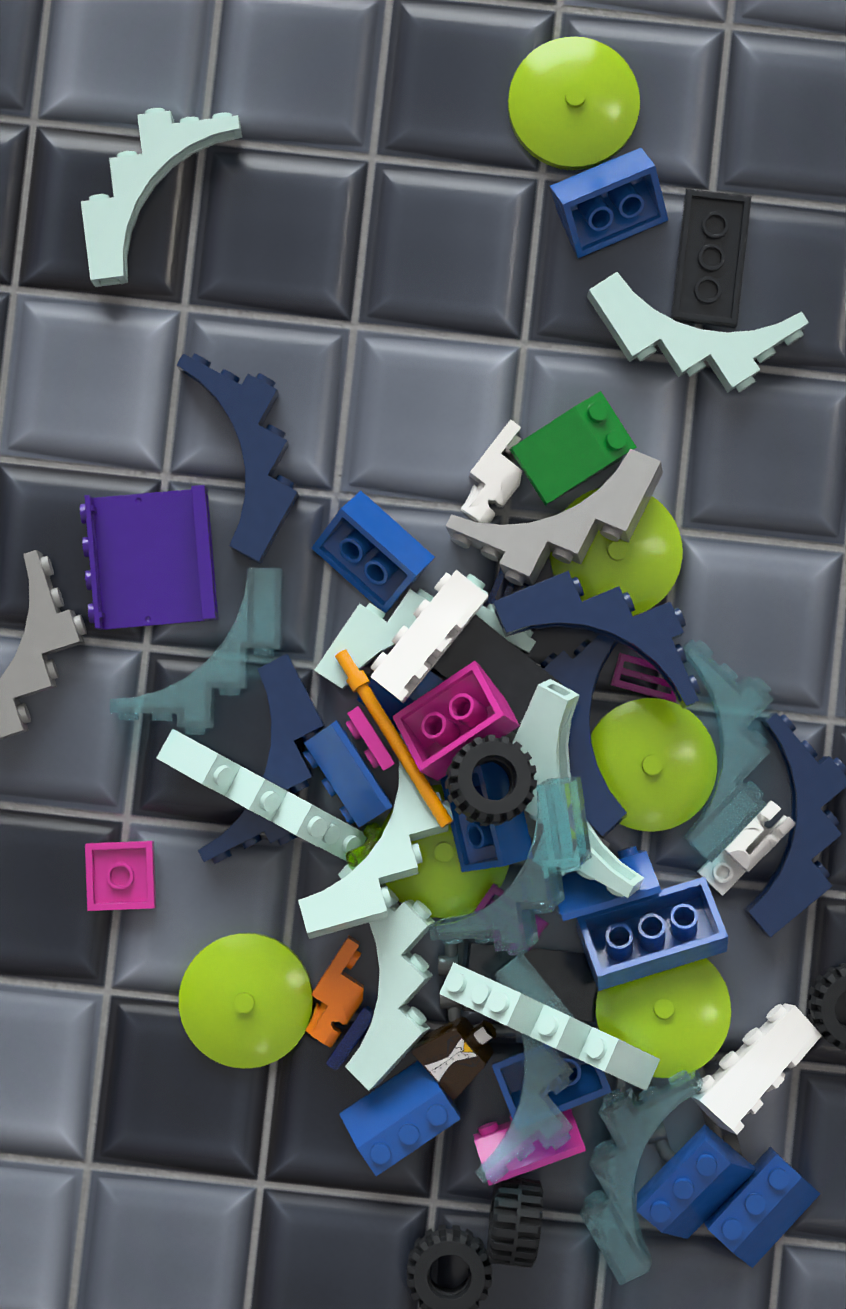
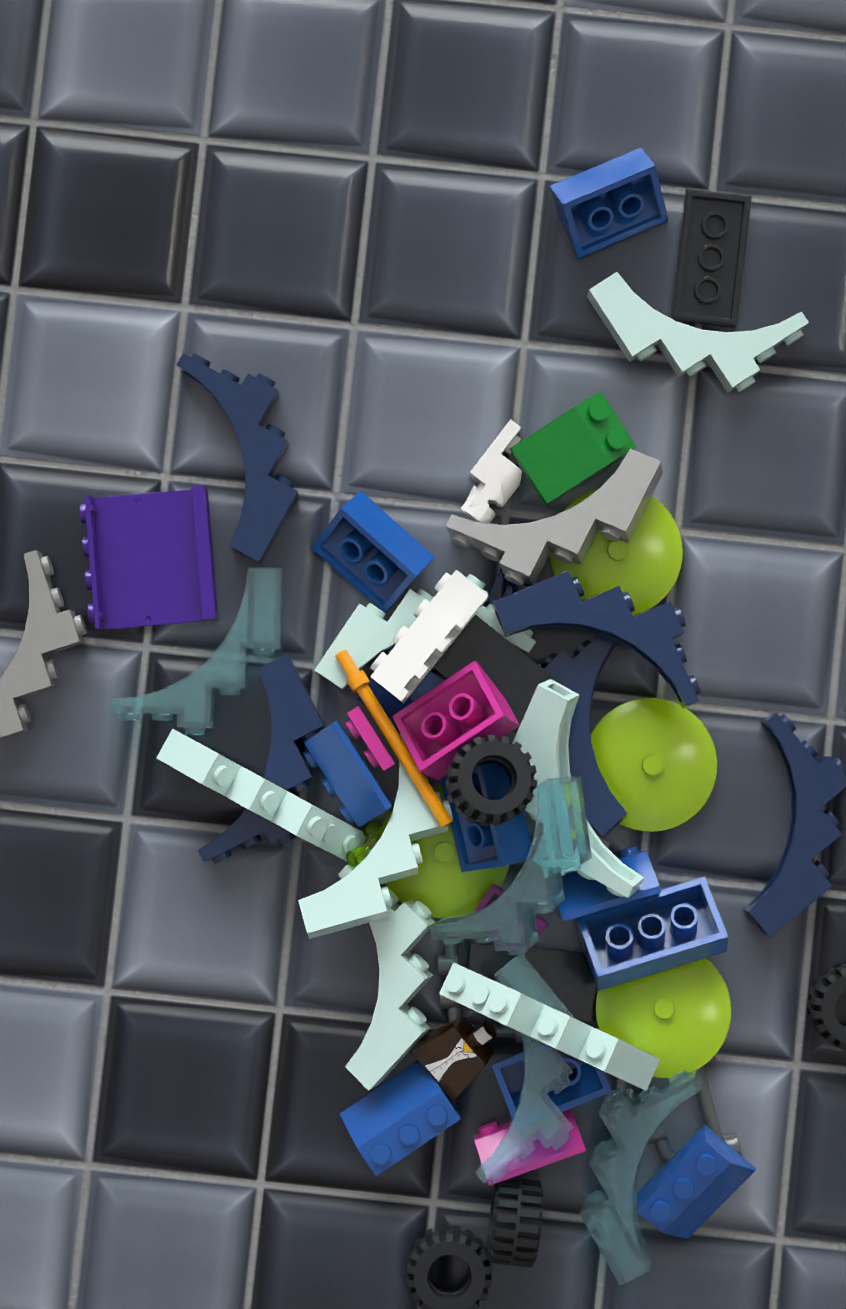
(120, 875): dark pink plate -> none
(134, 176): light aqua arch -> none
(245, 1000): lime dish -> none
(338, 993): orange plate -> none
(351, 1038): clear blue tile -> none
(573, 103): lime dish -> none
(619, 670): magenta tile -> none
(736, 706): clear light blue arch -> none
(746, 849): white plate -> none
(756, 1067): white wedge -> none
(762, 1208): blue slope -> none

